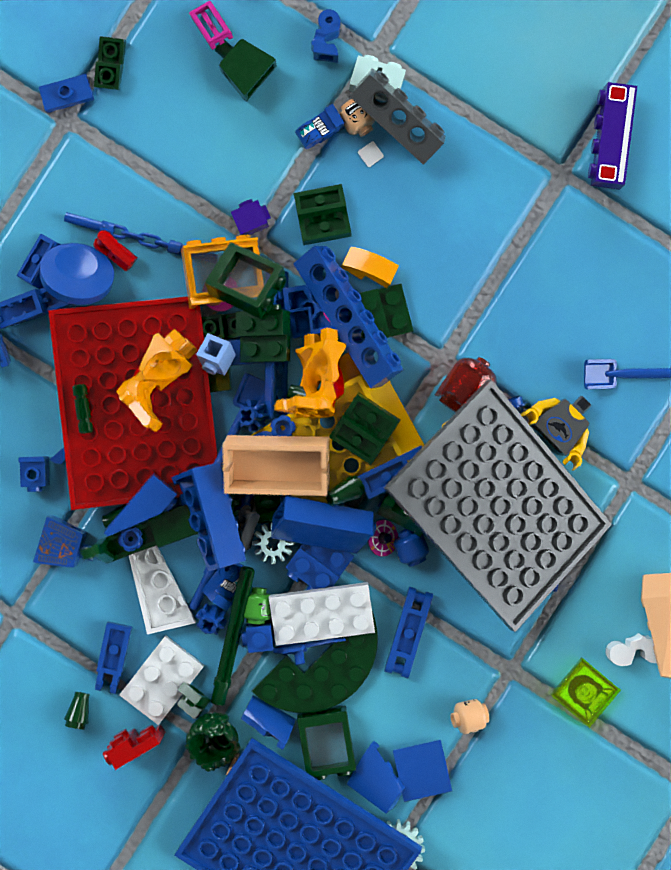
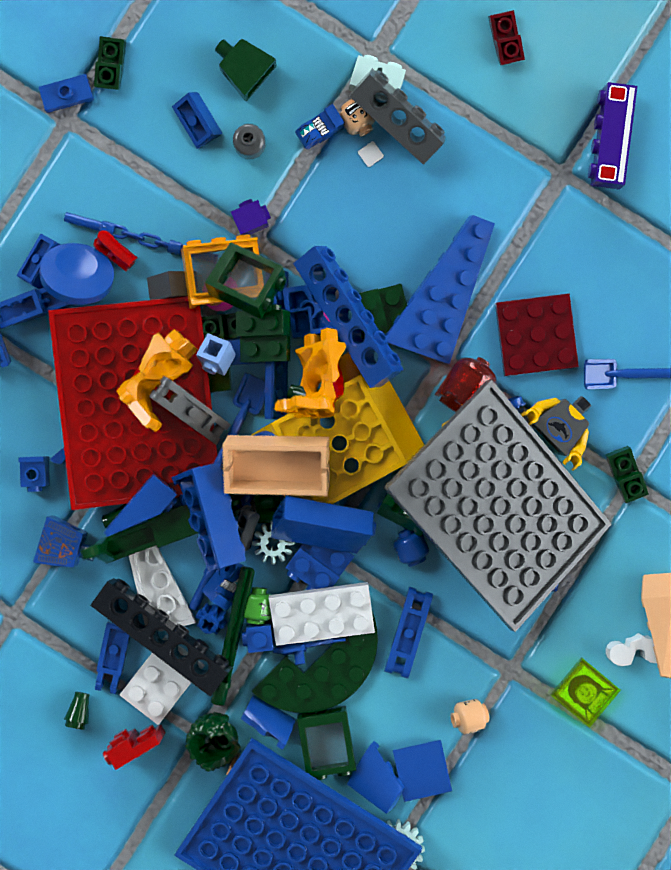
(82, 408): dark green axle -> none
(130, 545): blue plate -> none
(147, 635): none -> black brick
(167, 285): none -> dark grey slope
(190, 410): none -> dark grey plate
(193, 700): bracket -> none
(196, 119): none -> blue slope
(218, 37): dark pink tile -> none
(252, 415): blue gear -> none
(253, 148): none -> dark grey head
(278, 422): blue plate -> none
(322, 214): dark green slope -> none
(328, 30): blue leg -> none
(347, 490): dark green cone -> none
(364, 428): dark green slope -> none
(366, 263): light orange slope -> none
(380, 476): blue plate -> none
(383, 539): dark pink piece -> none
(440, 303): none -> blue wing
(506, 37): none -> dark red slope
(536, 334): none -> dark red plate
(626, 474): none -> dark green slope

